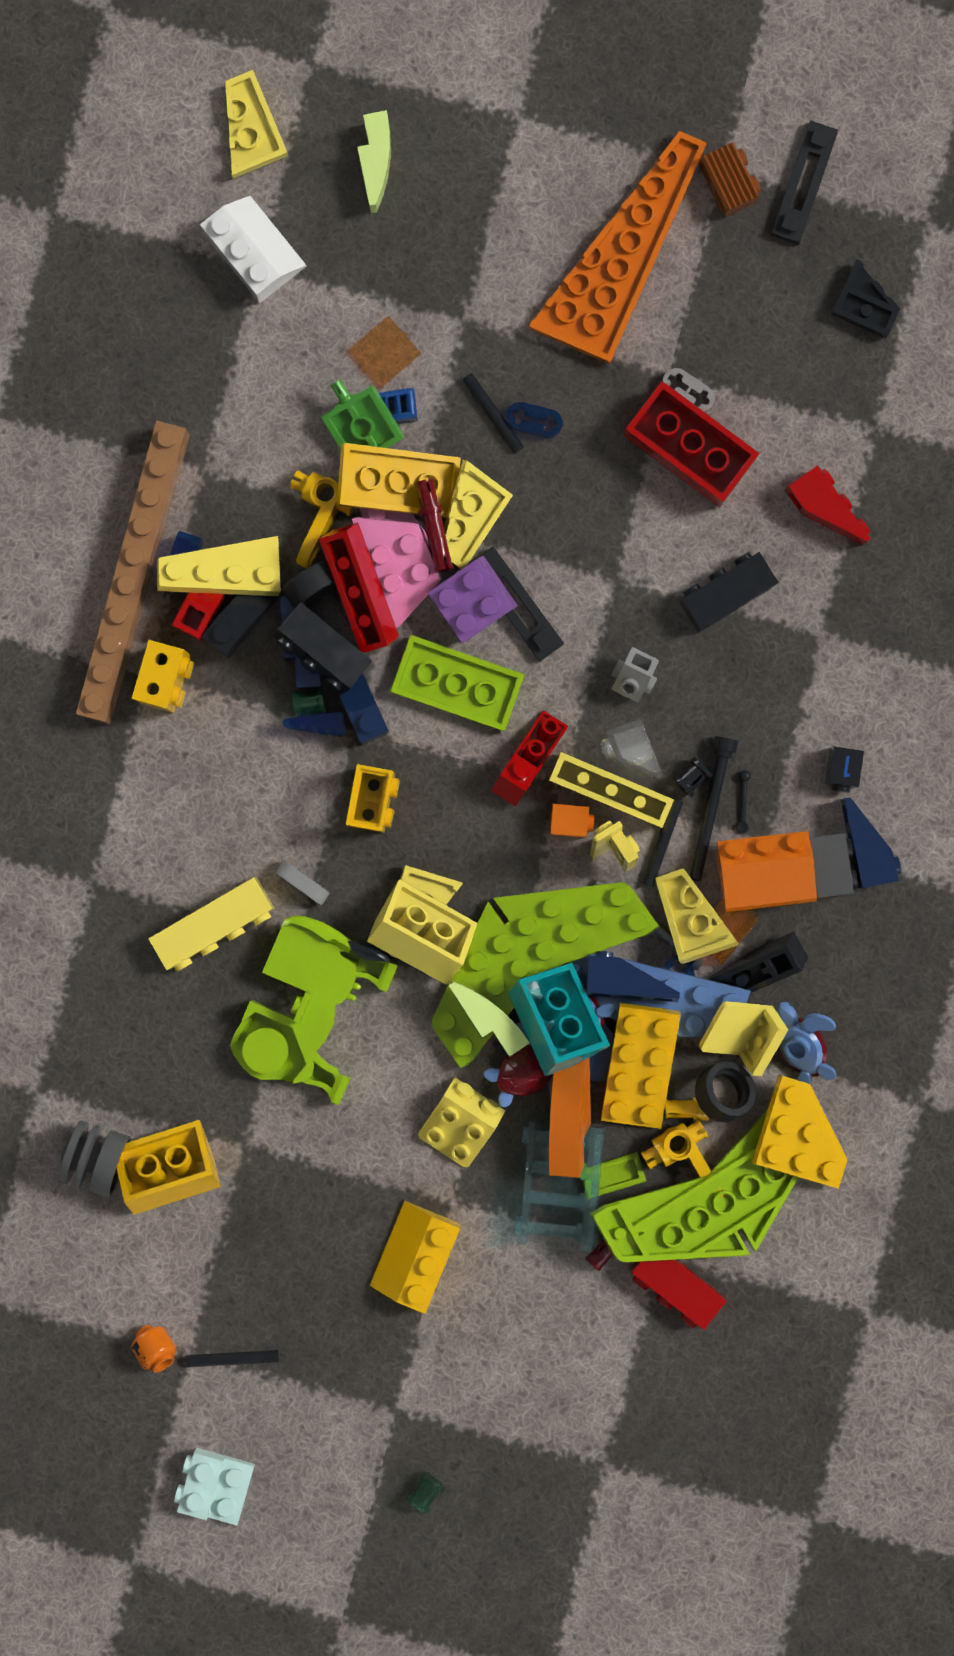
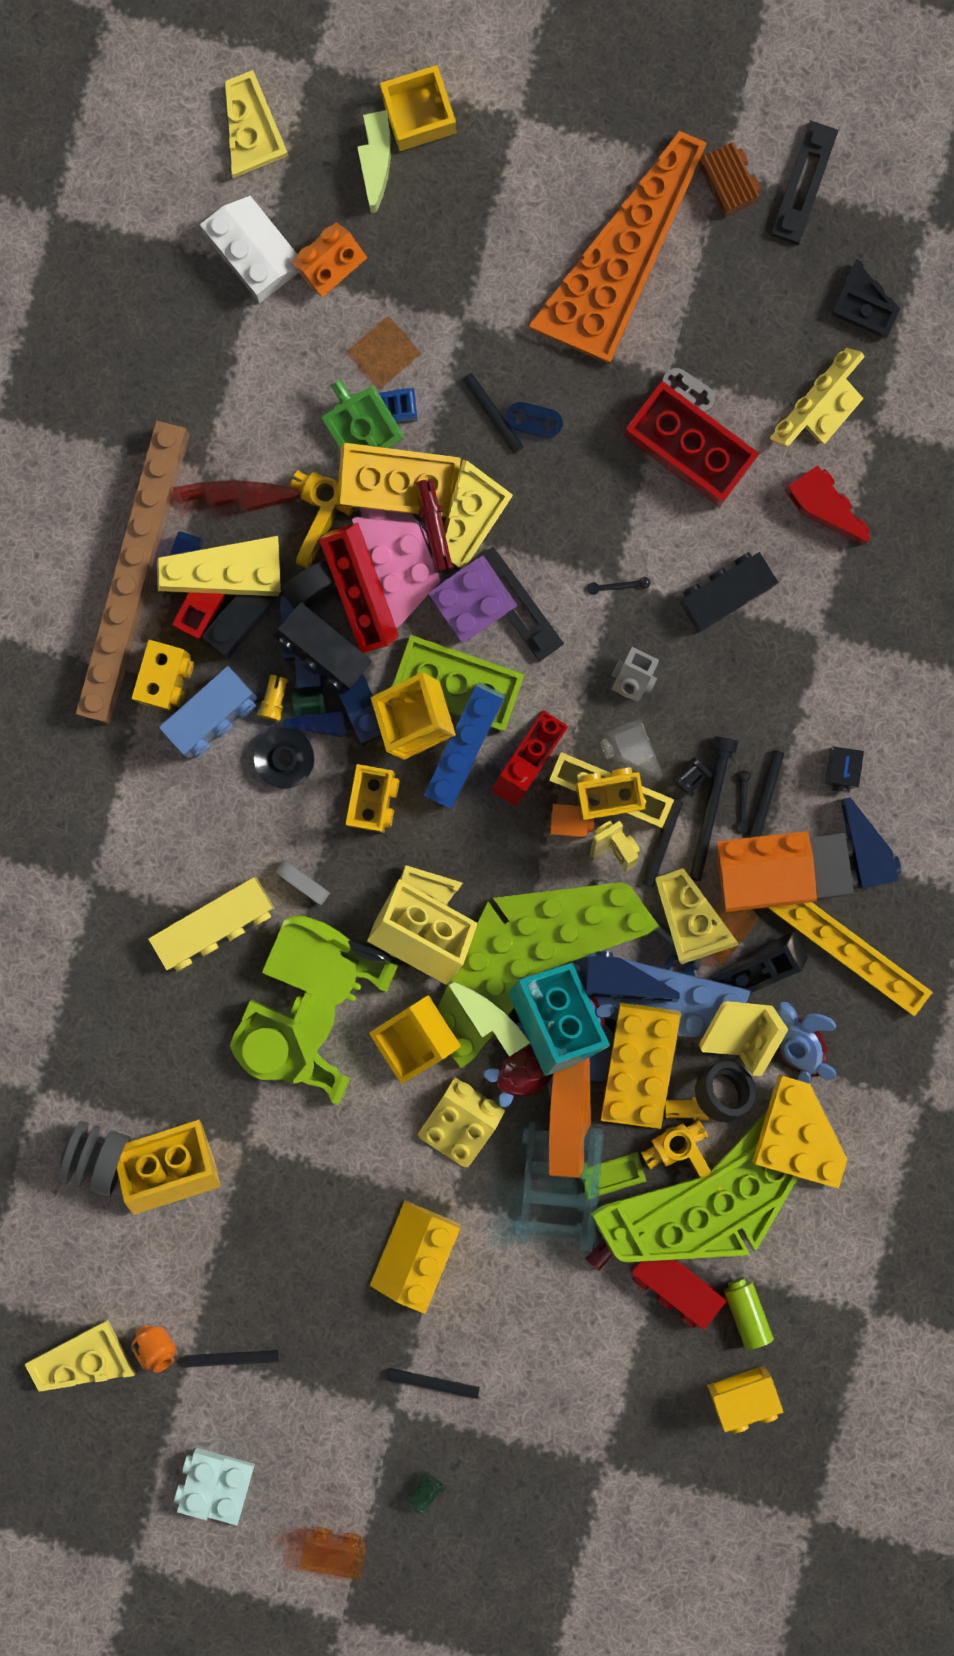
(83, 1359): none -> light yellow wing
(209, 713): none -> medium blue brick
(249, 494): none -> clear red slope
(268, 758): none -> black dish
(271, 706): none -> yellow pin
(329, 259): none -> orange brick
(333, 1553): none -> clear orange bracket
(413, 716): none -> yellow piece
(415, 1039): none -> yellow piece
(418, 108): none -> yellow piece
(433, 1383): none -> black bar
(465, 745): none -> blue arch
(594, 588): none -> black hinge
(608, 790): none -> yellow piece
(745, 1399): none -> yellow piece
(748, 1314): none -> lime brick
(766, 794): none -> black bar
(825, 404): none -> light yellow bracket
(855, 954): none -> yellow plate

